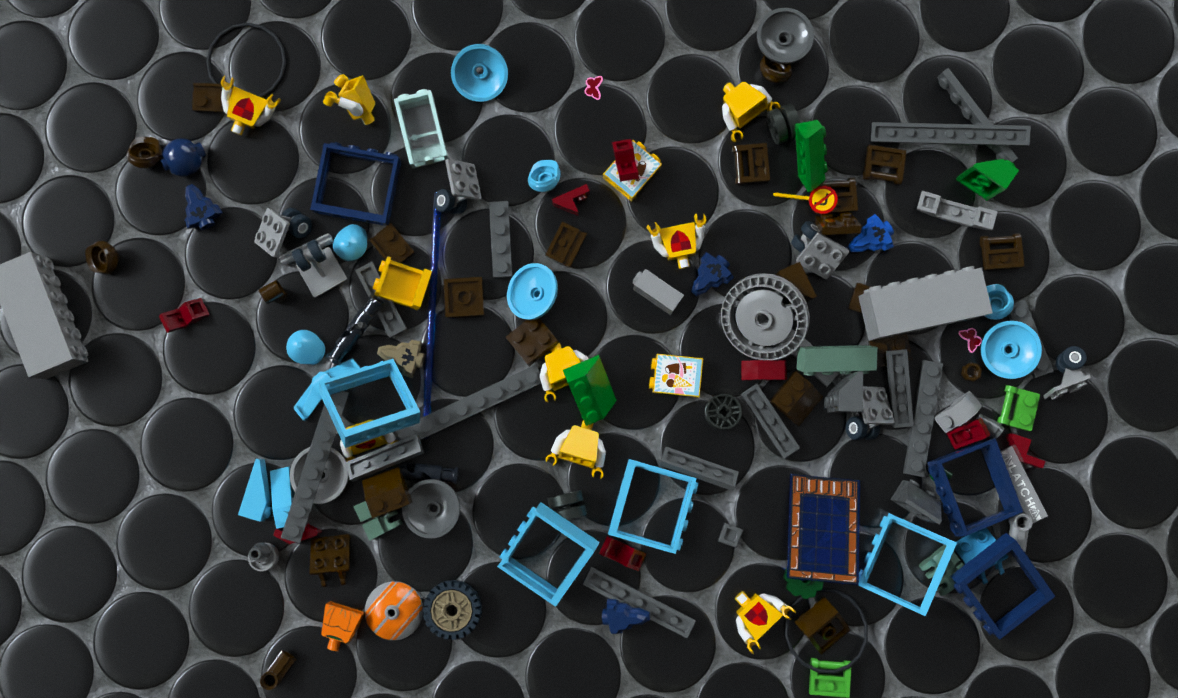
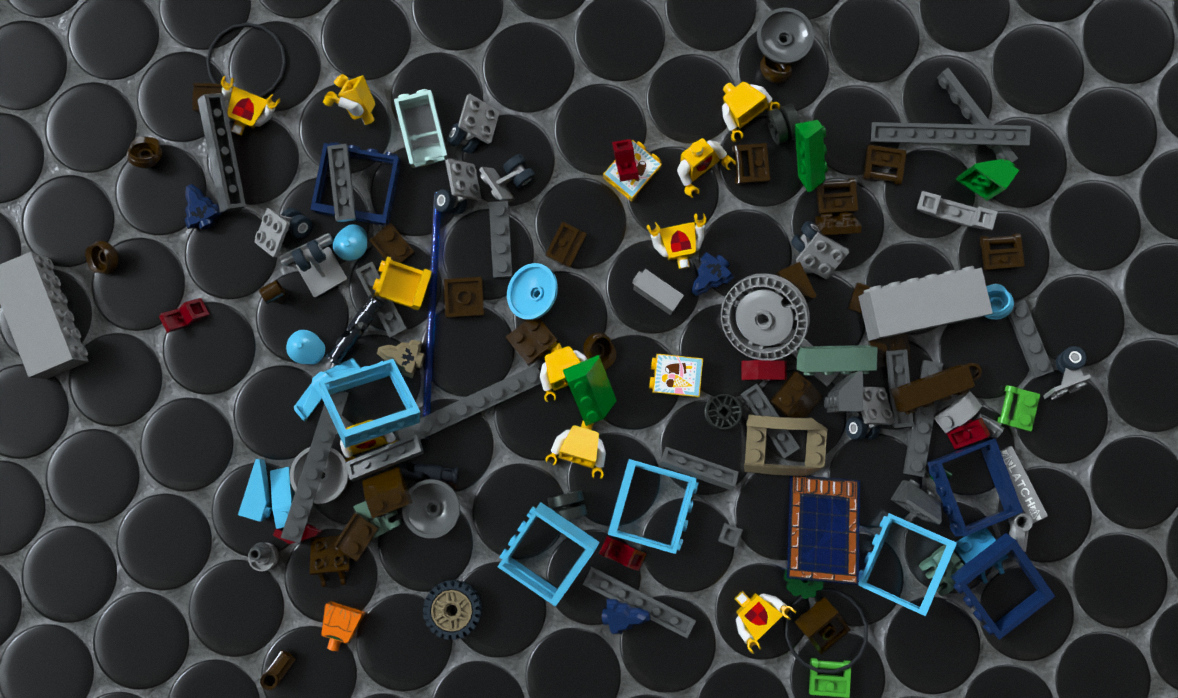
(182, 157): dark blue brick -> none
(221, 152): none -> dark grey brick
(341, 183): none -> dark grey plate
(356, 536): none -> dark brown plate
(403, 601): orange dish -> none
(475, 124): none -> light grey plate
(477, 85): medium azure dish -> none
(515, 172): none -> light grey plate
(544, 175): medium azure hat -> none
(567, 200): dark red slope -> none
(592, 87): dark red sticker -> none
(600, 345): none -> dark brown hat
(698, 160): none -> torso
(757, 441): none -> dark tan wedge
(821, 199): piece -> none
(873, 236): blue rock -> none
(932, 388): none -> dark brown brick
(970, 336): dark red sticker -> none
(1021, 446): dark red slope -> none
(1024, 345): medium azure dish -> none

